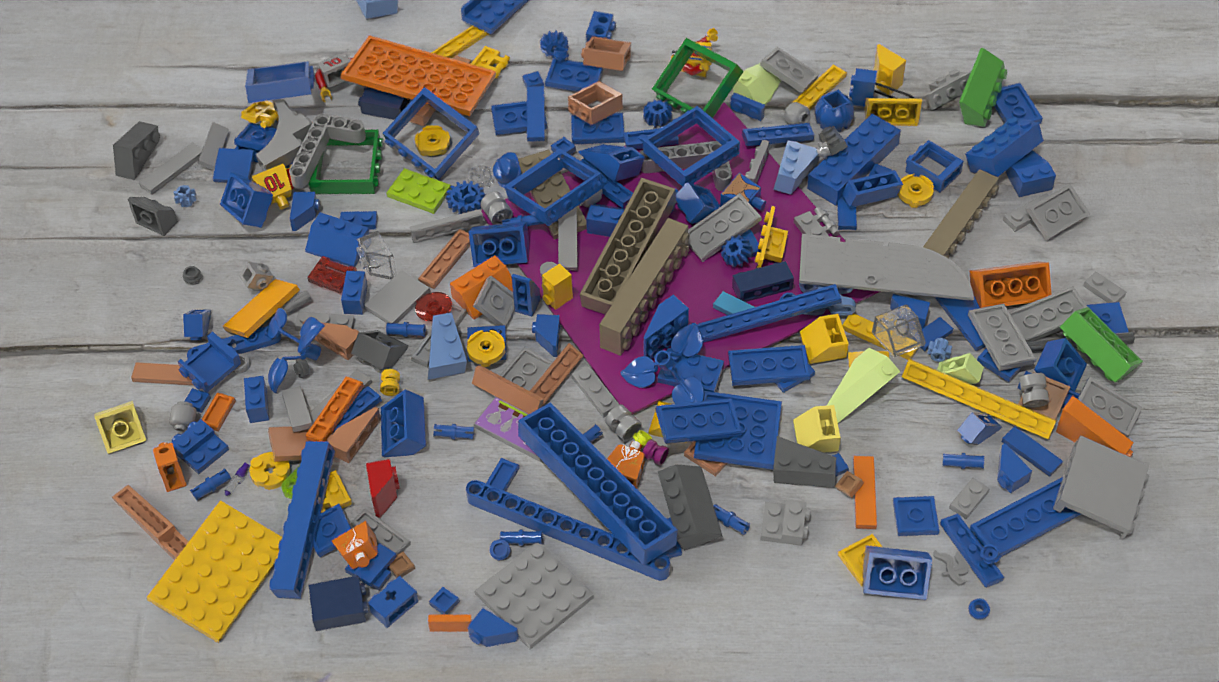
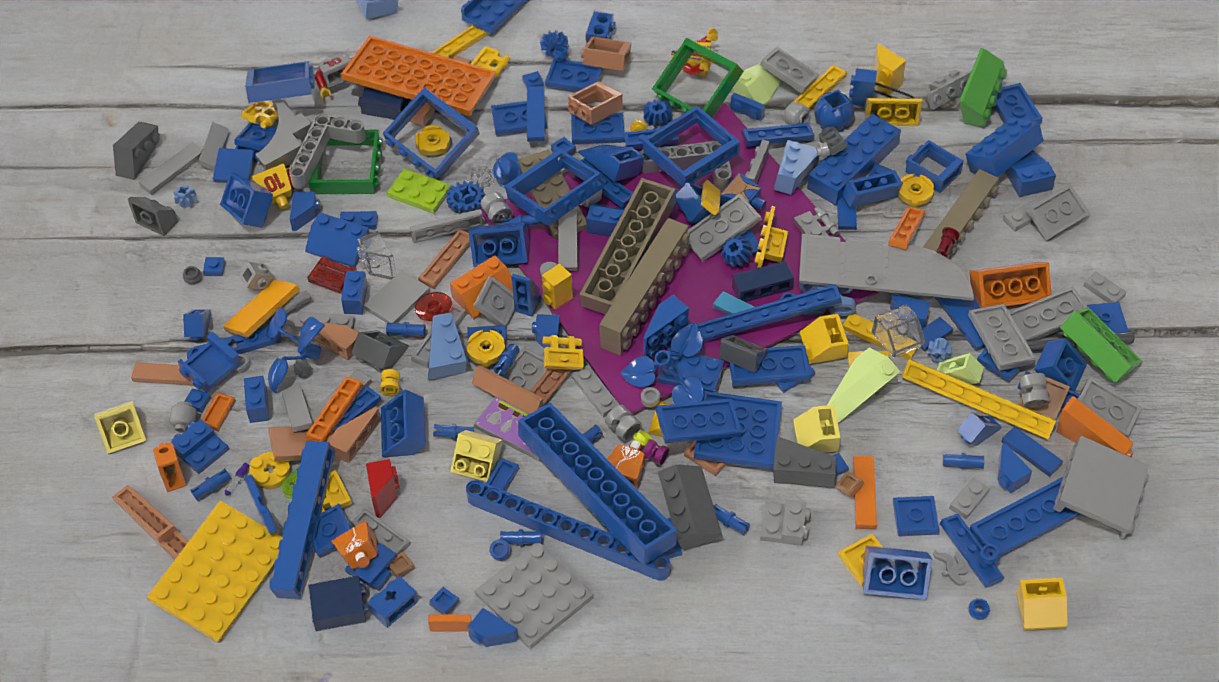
(214, 266): none -> blue plate
(261, 508): none -> blue tile
(476, 455): none -> light yellow slope
(506, 359): none -> blue pin
(563, 358): none -> yellow plate
(638, 125): none -> yellow plate
(650, 397): none -> light grey tile
(710, 197): none -> yellow tile
(742, 352): none -> dark grey slope
(906, 228): none -> orange tile
(948, 238): none -> dark red pin
(1042, 603): none -> yellow slope

